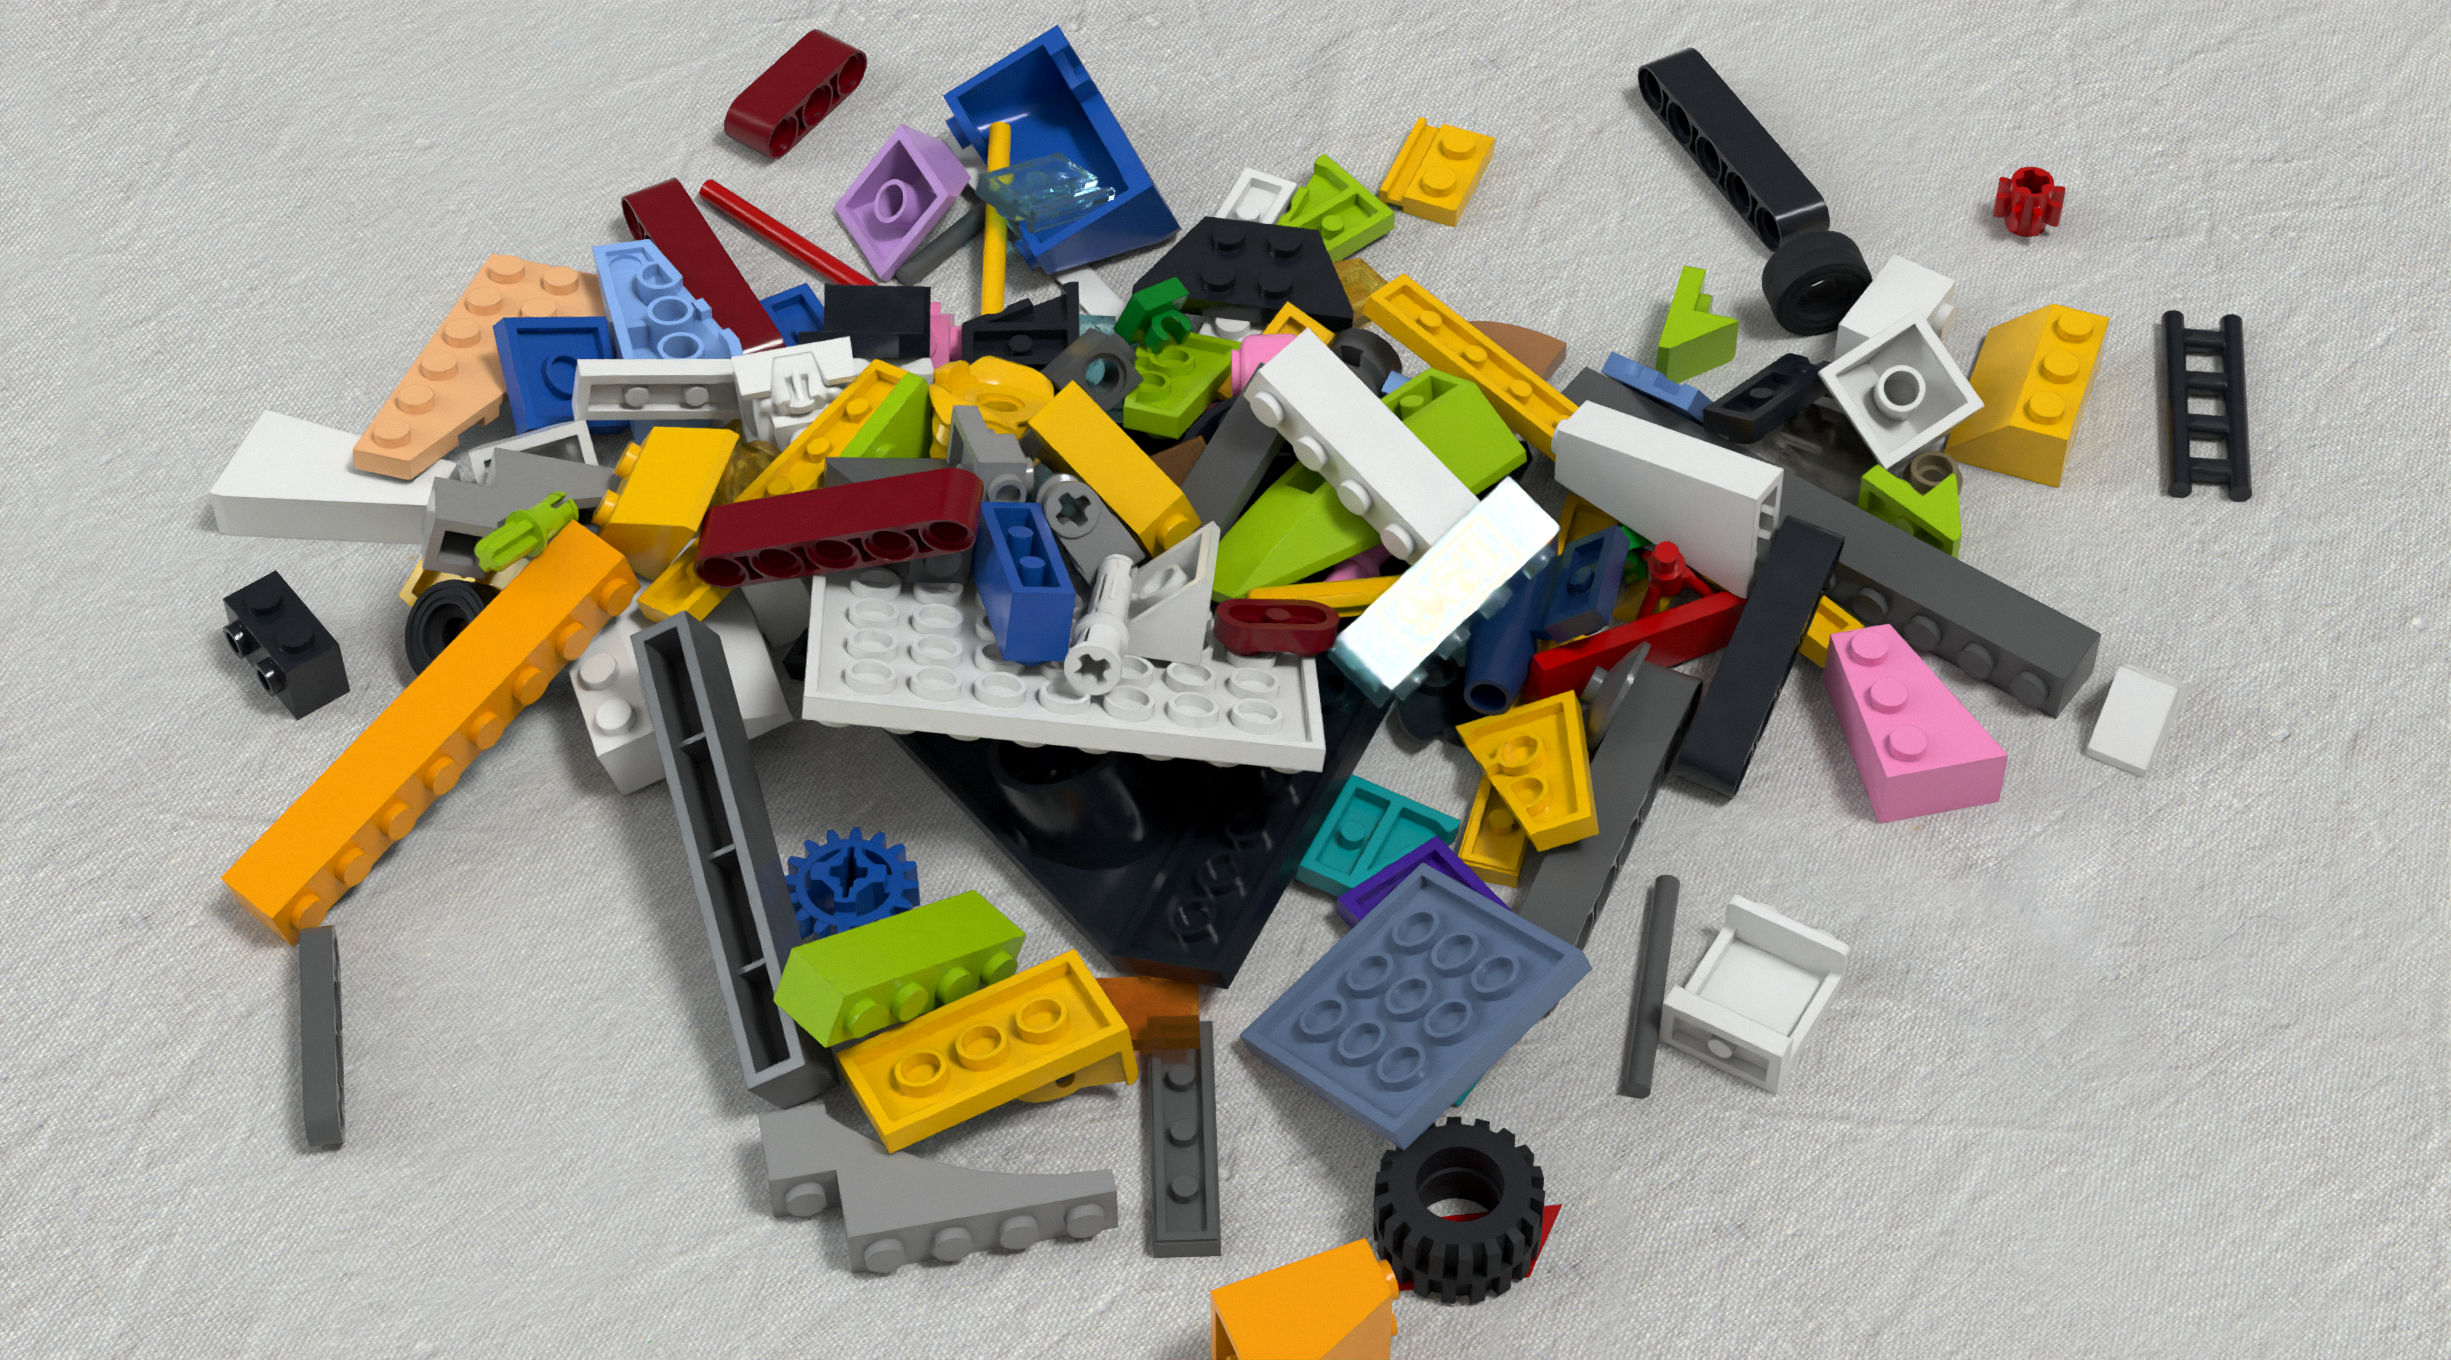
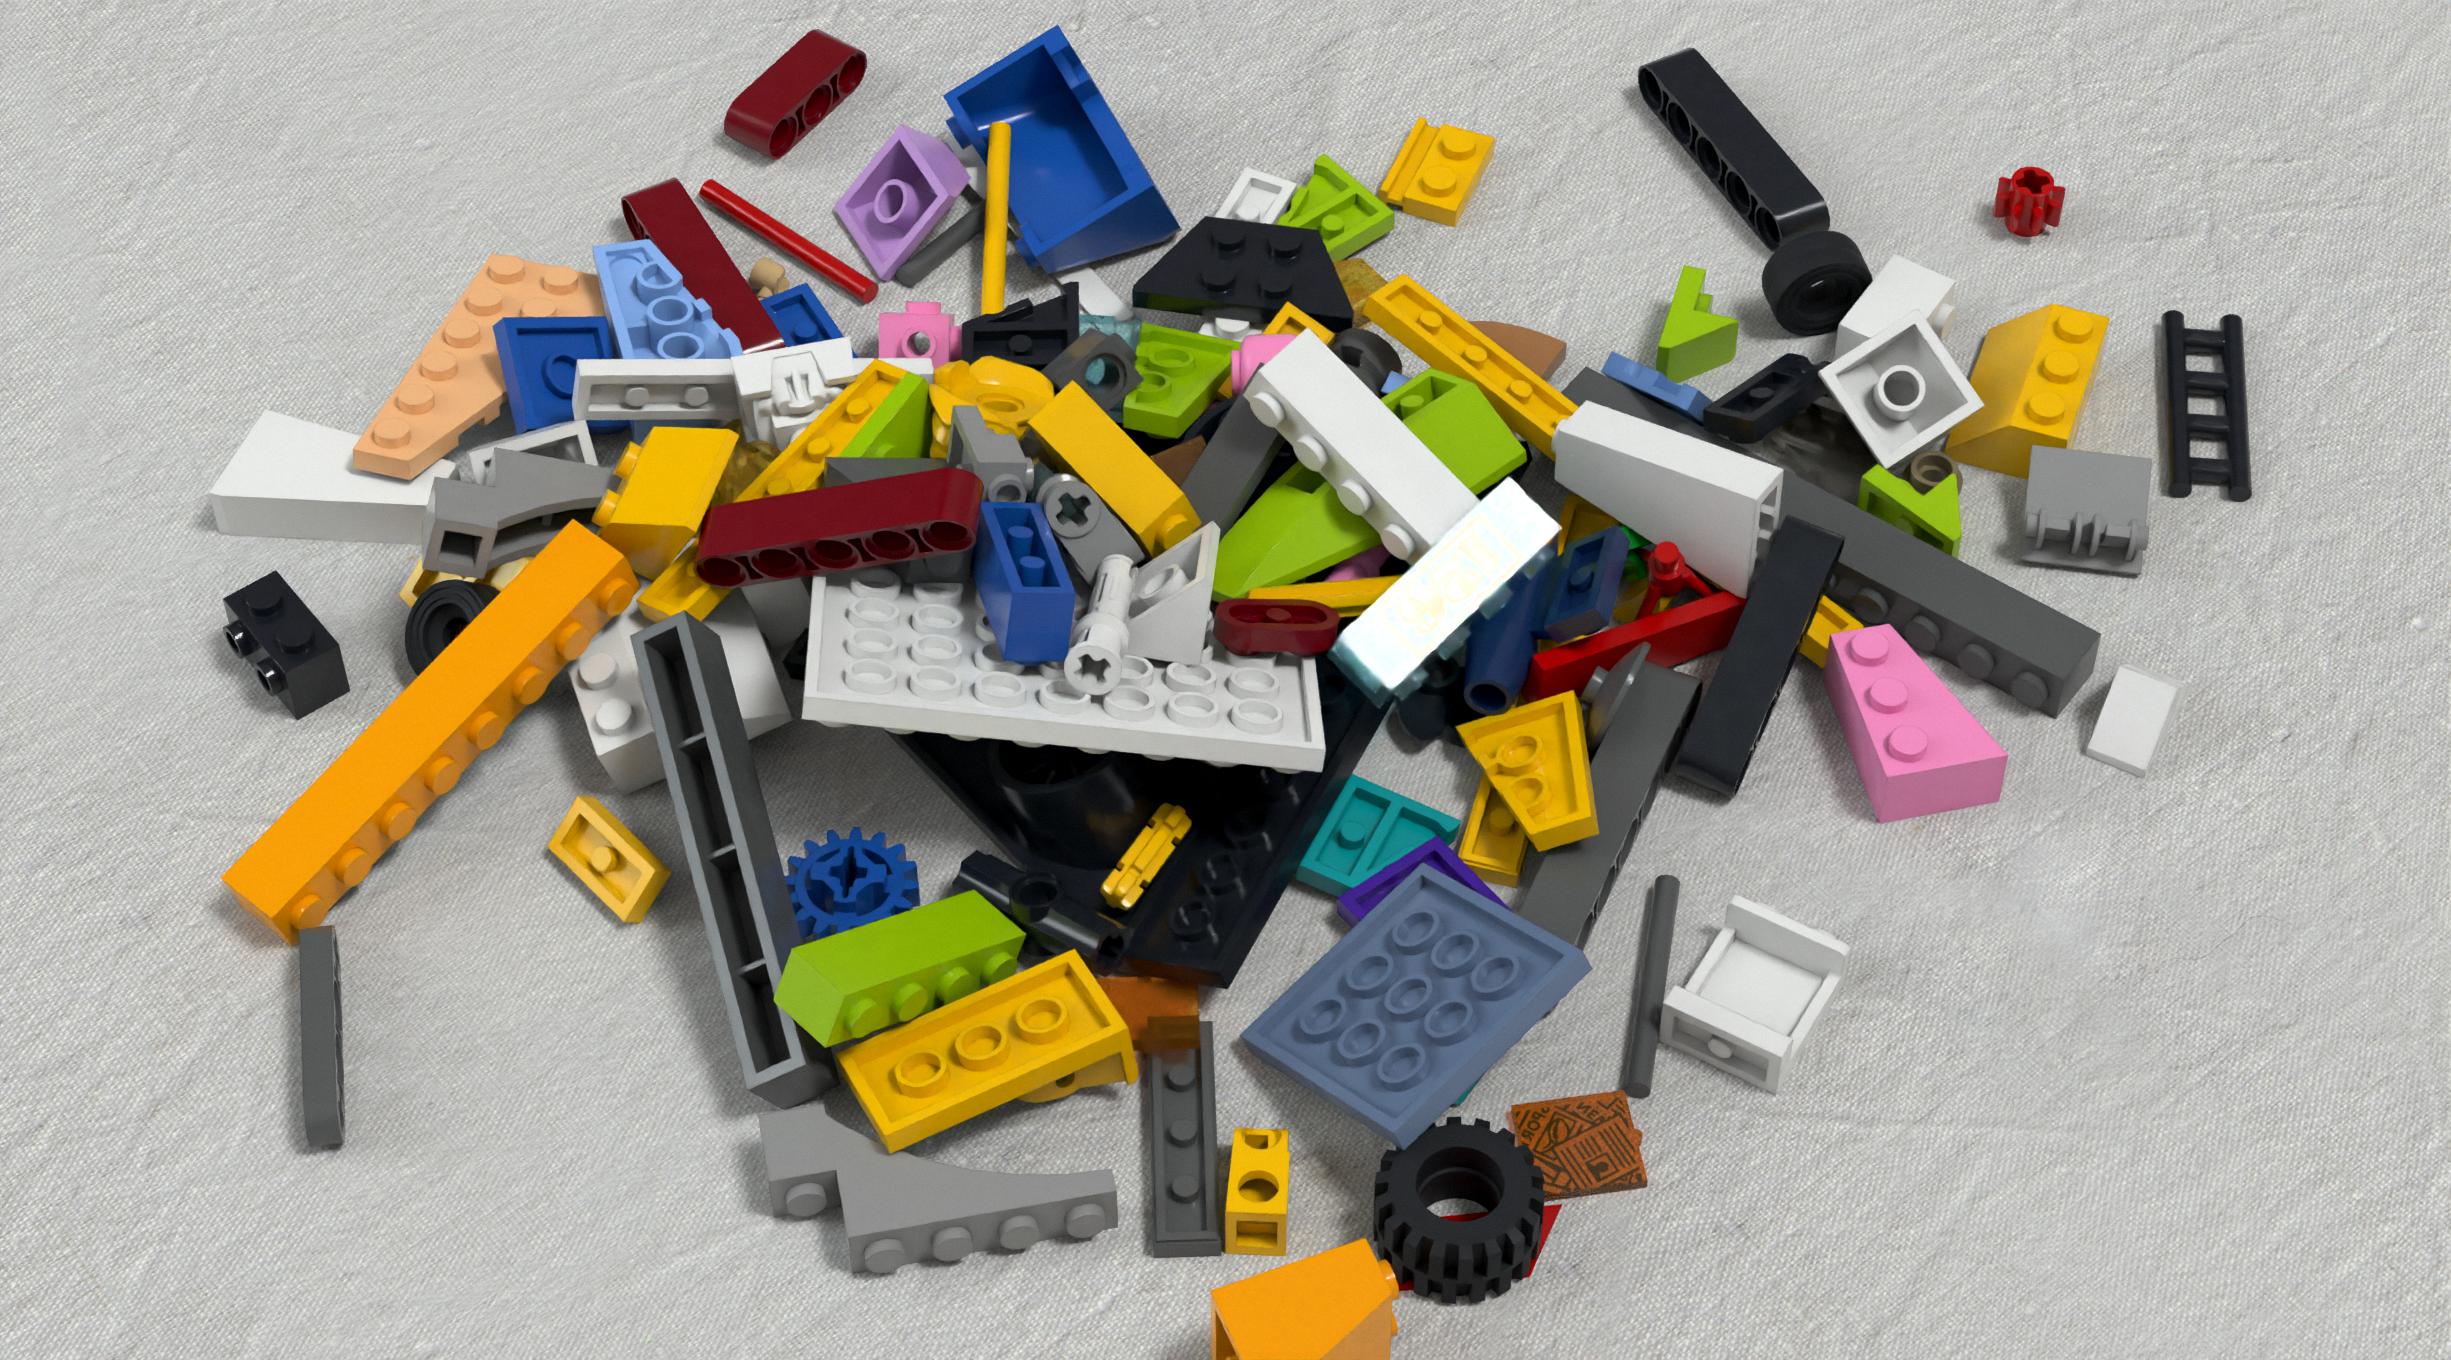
(525, 532): lime axle -> none
(609, 859): none -> yellow plate
(768, 278): none -> tan hand
(877, 319): black panel -> none
(1043, 191): clear light blue plate -> none
(1045, 912): none -> black piece
(1145, 856): none -> yellow axle
(1154, 313): green tile -> none
(1258, 1192): none -> yellow leg
(1582, 1144): none -> clear orange piece
(2086, 510): none -> light grey hinge

